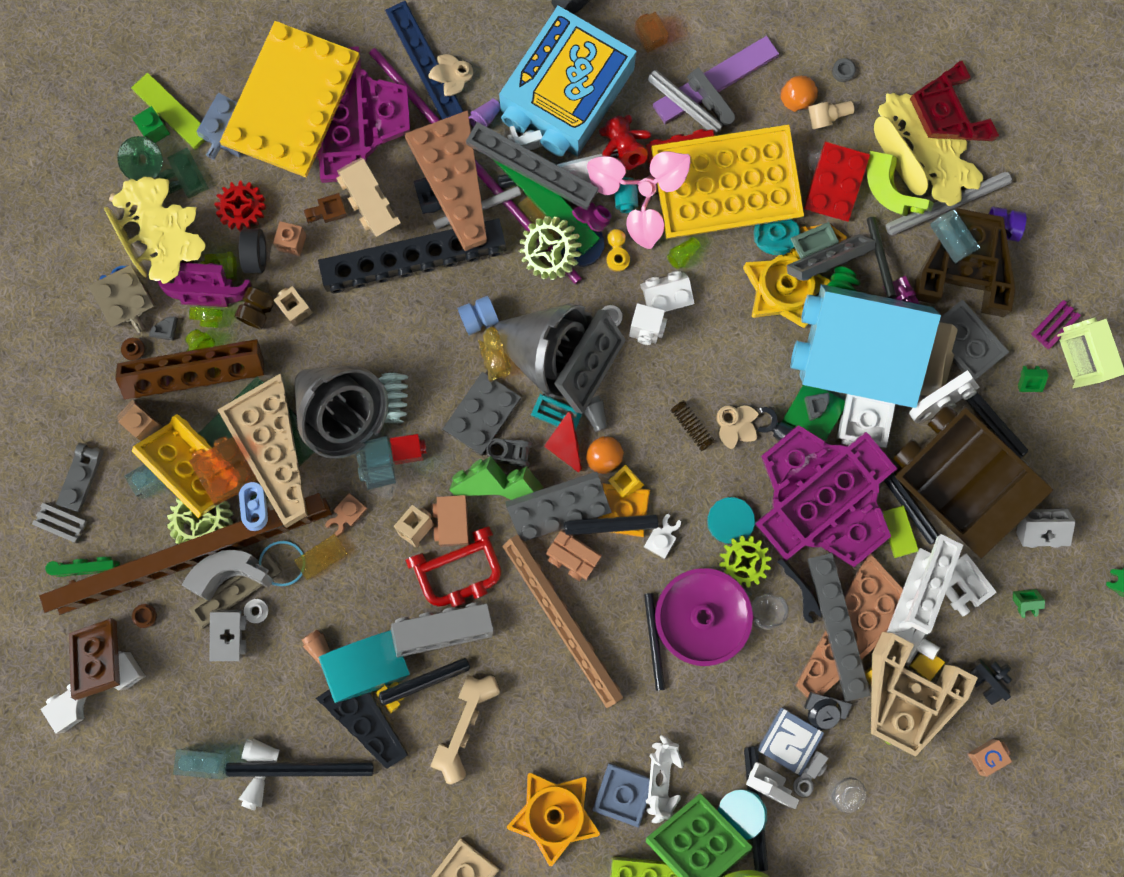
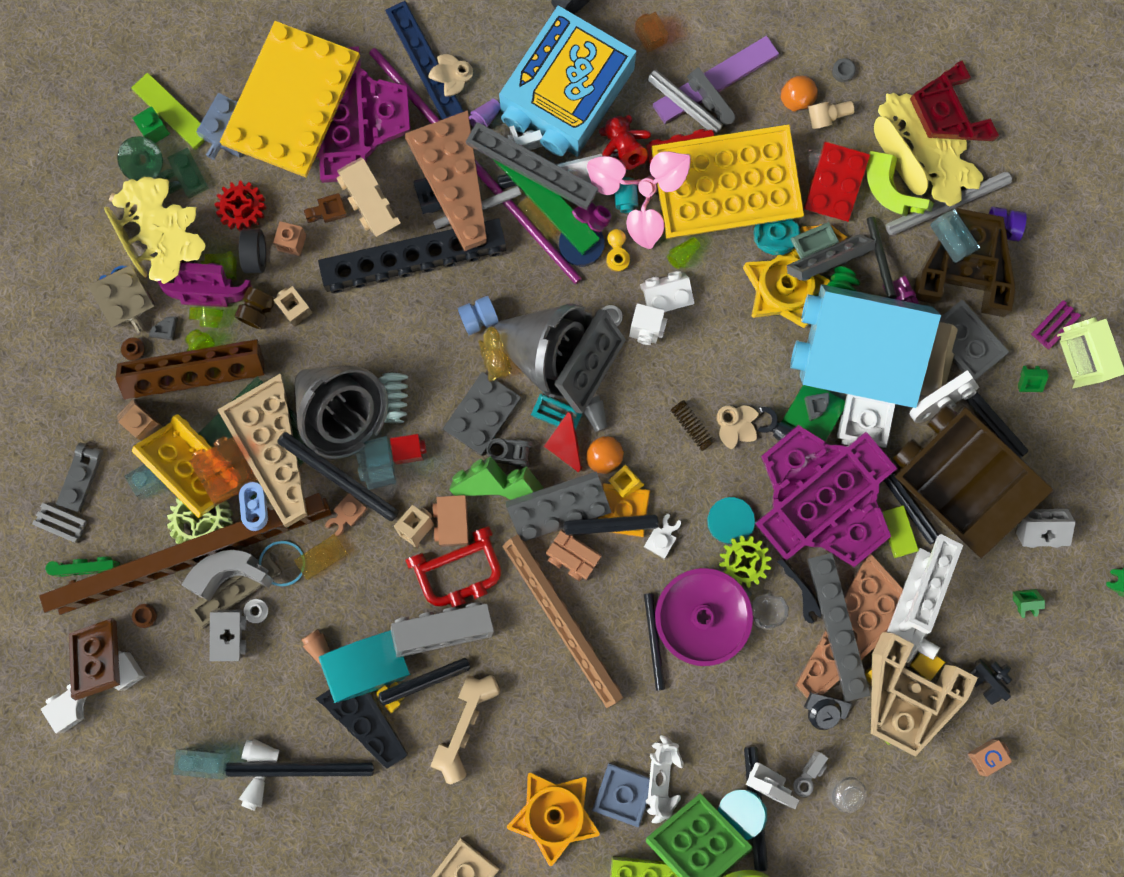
(337, 476): none -> black axle
(533, 254): yellowish green gear -> none
(790, 741): tile -> none
(972, 582): white plate -> none

